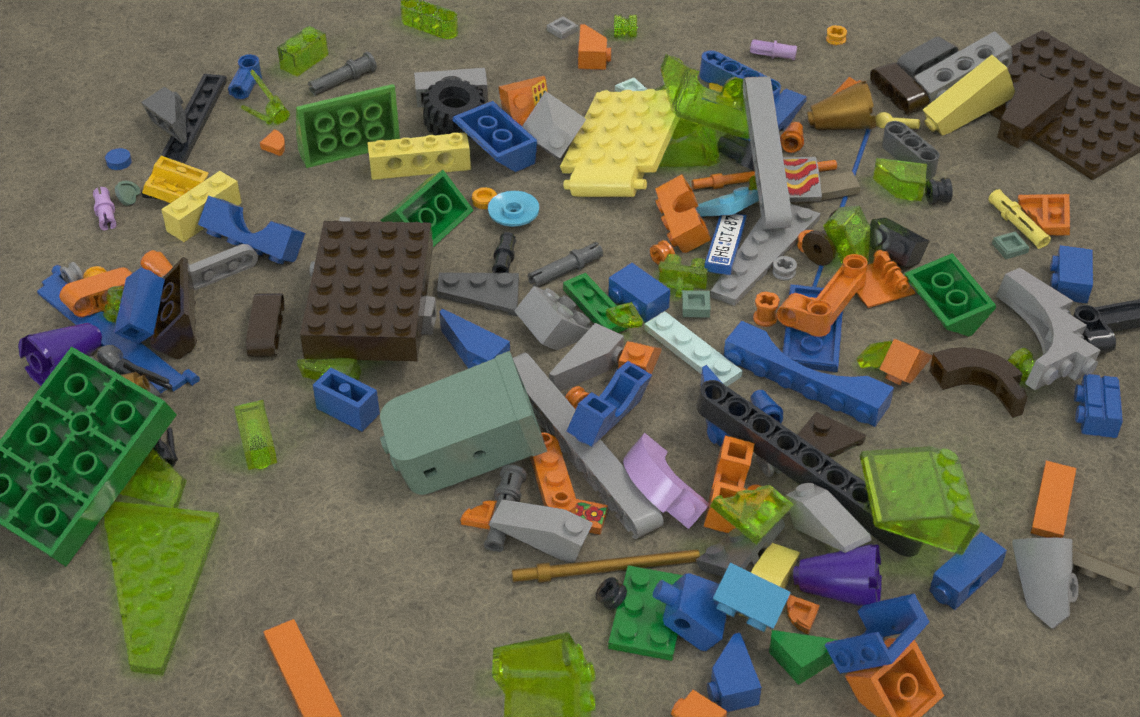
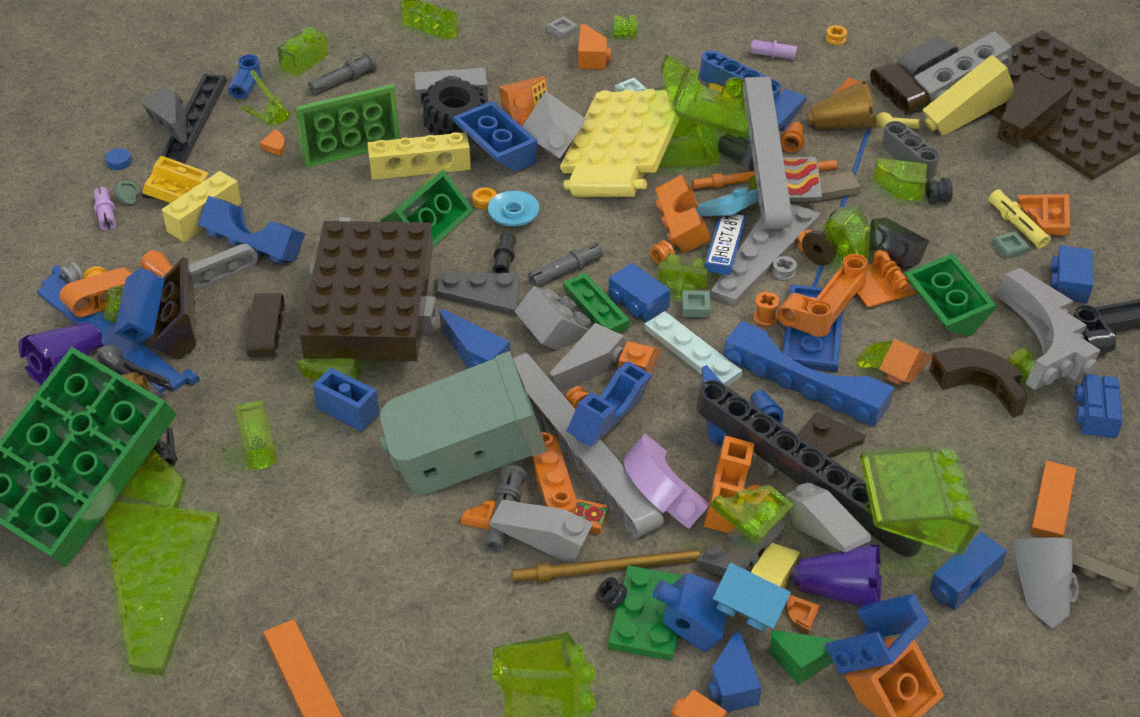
(624, 316): clear neon green tile -> none

